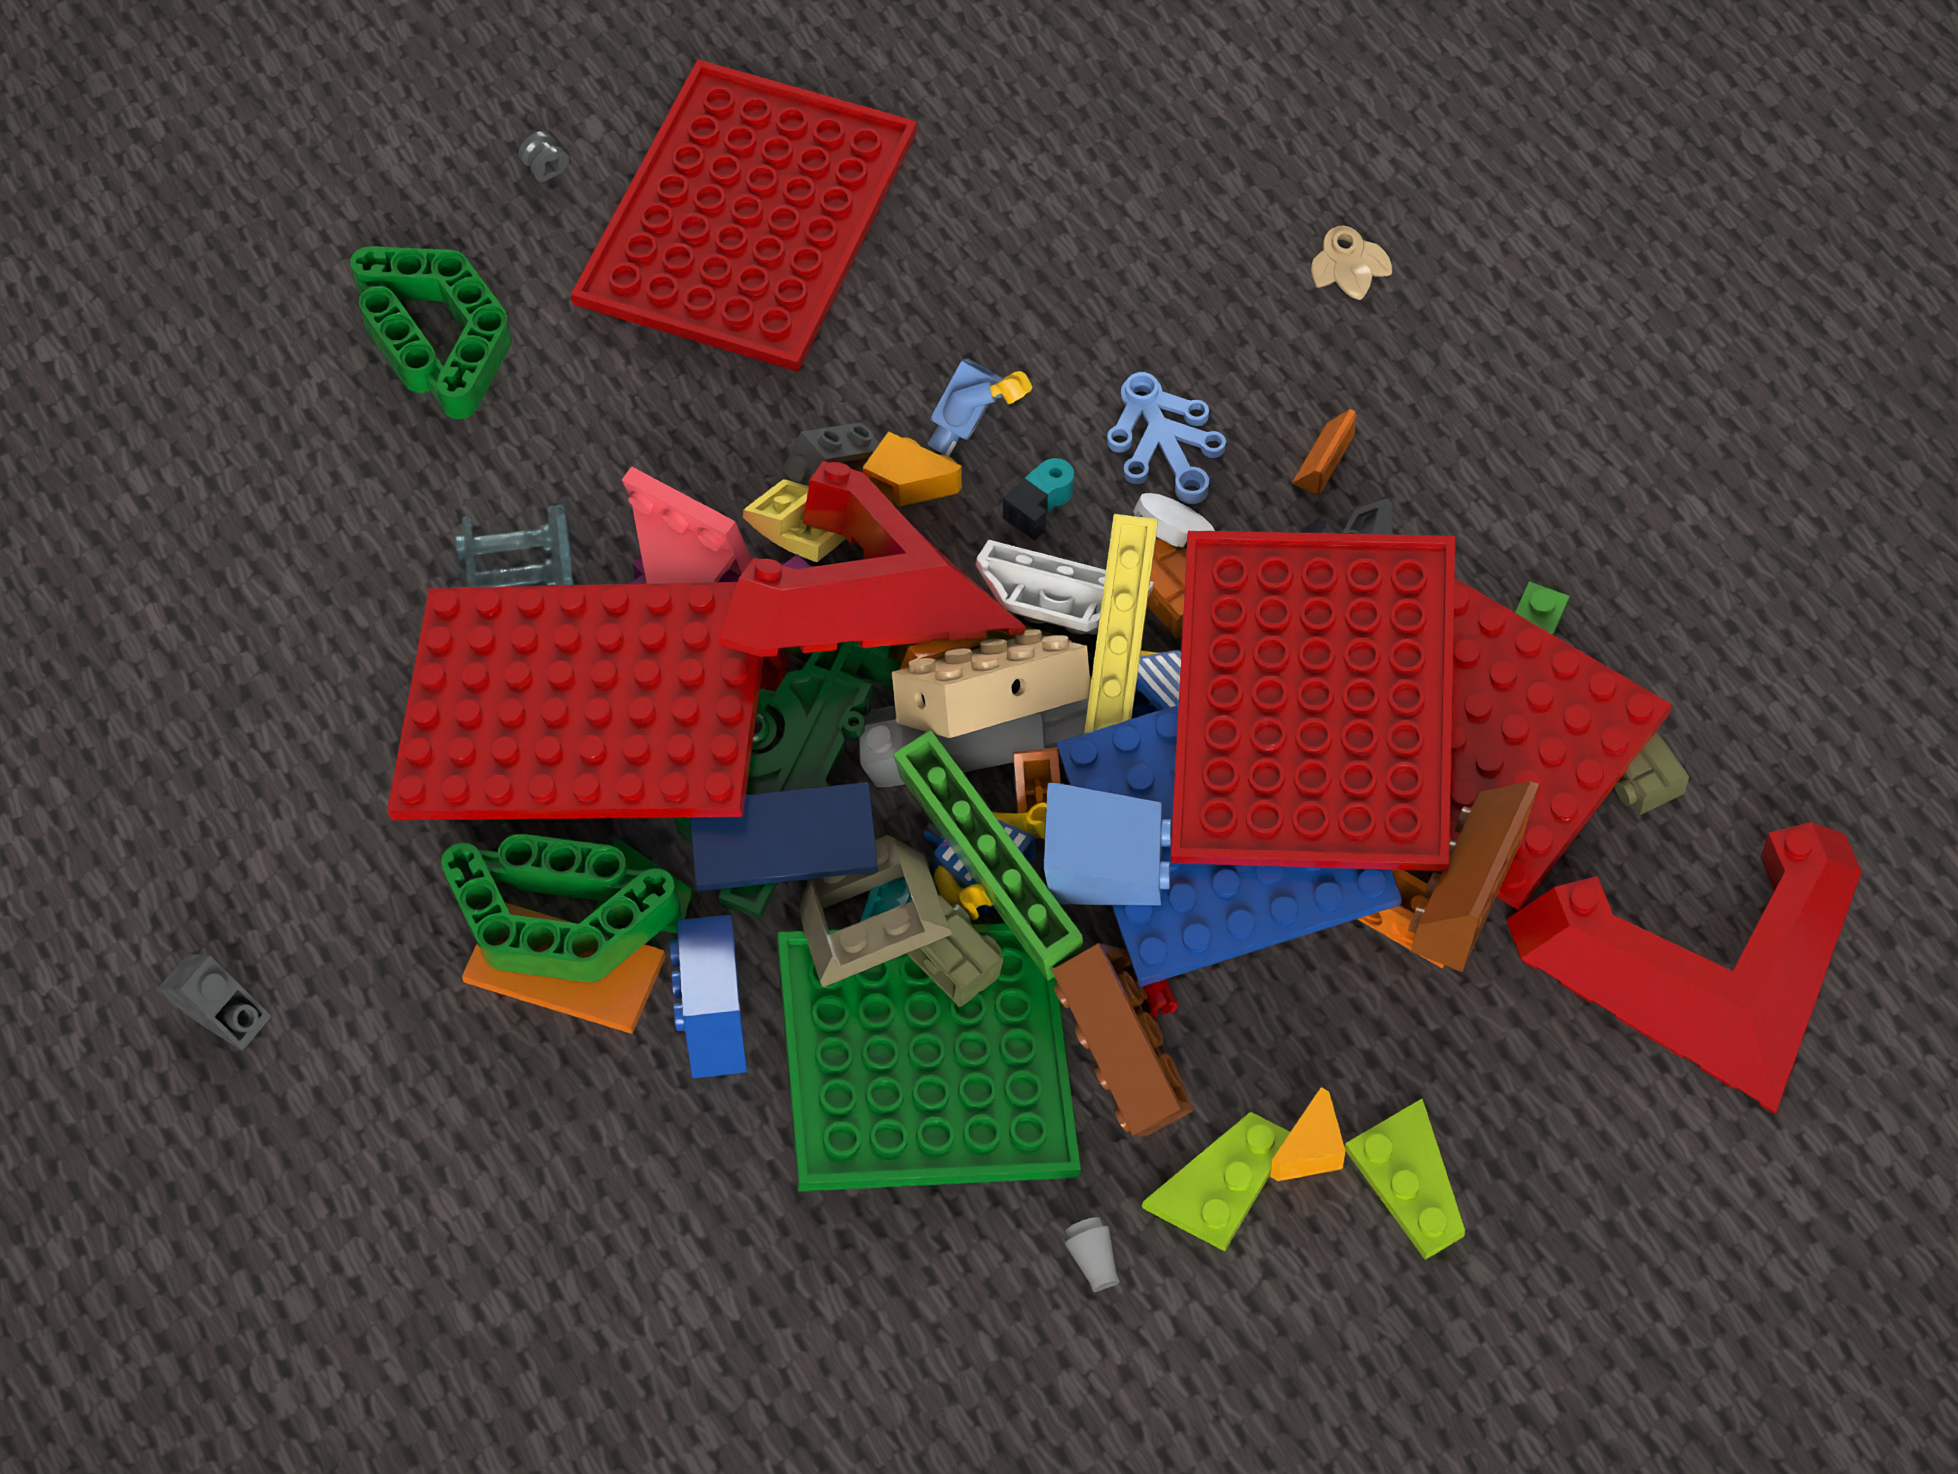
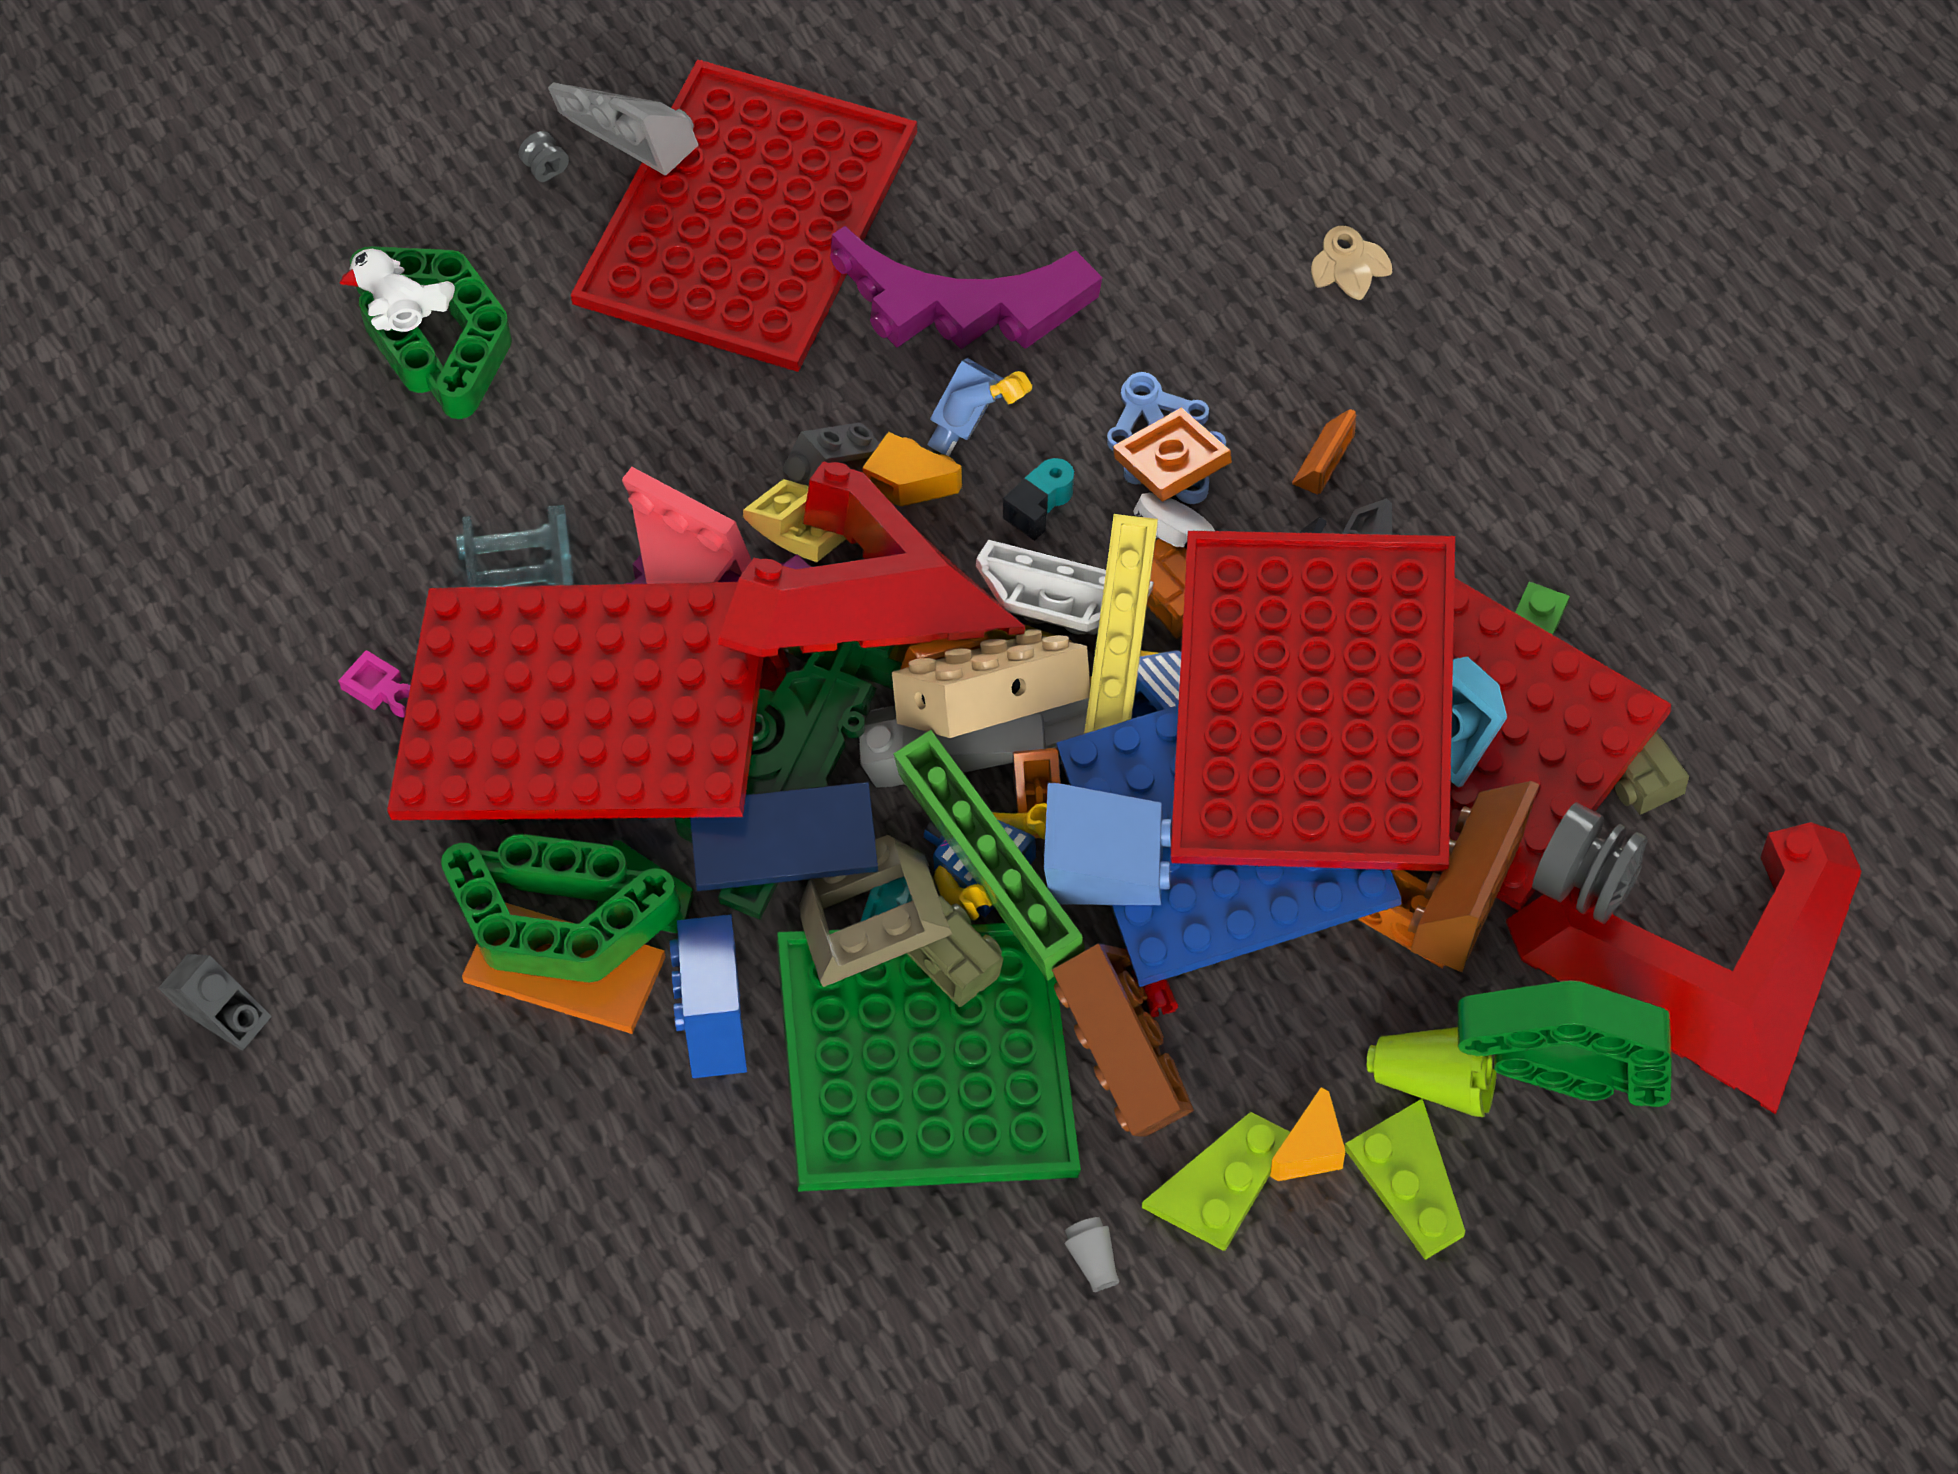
(375, 681): none -> dark pink plate
(396, 297): none -> white animal
(632, 124): none -> light grey wedge
(964, 309): none -> magenta arch
(1172, 454): none -> orange plate
(1434, 1070): none -> lime cone
(1476, 716): none -> medium azure slope
(1572, 1040): none -> green piece
(1592, 864): none -> dark grey wheel

